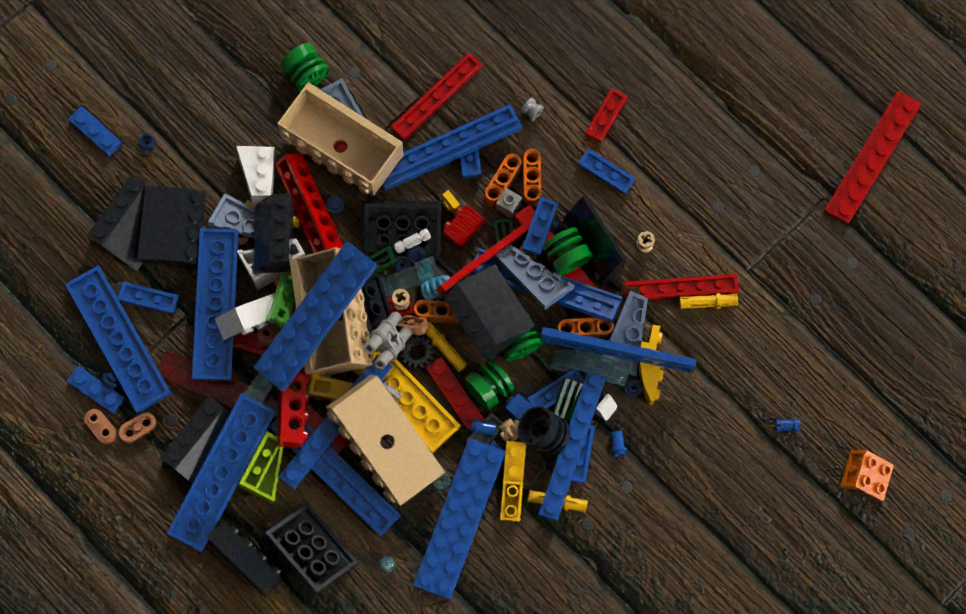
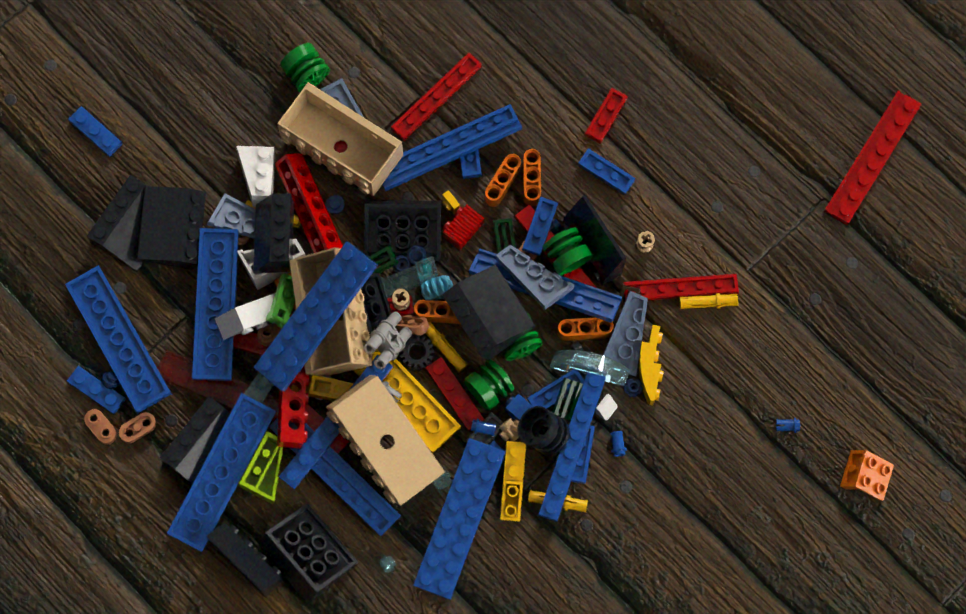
(146, 137): dark blue plate -> none
(148, 298): blue plate -> none
(412, 241): white axle -> none
(482, 259): red tile -> none
(508, 203): light grey brick -> none
(532, 109): light grey wheel -> none
(618, 350): blue plate -> none

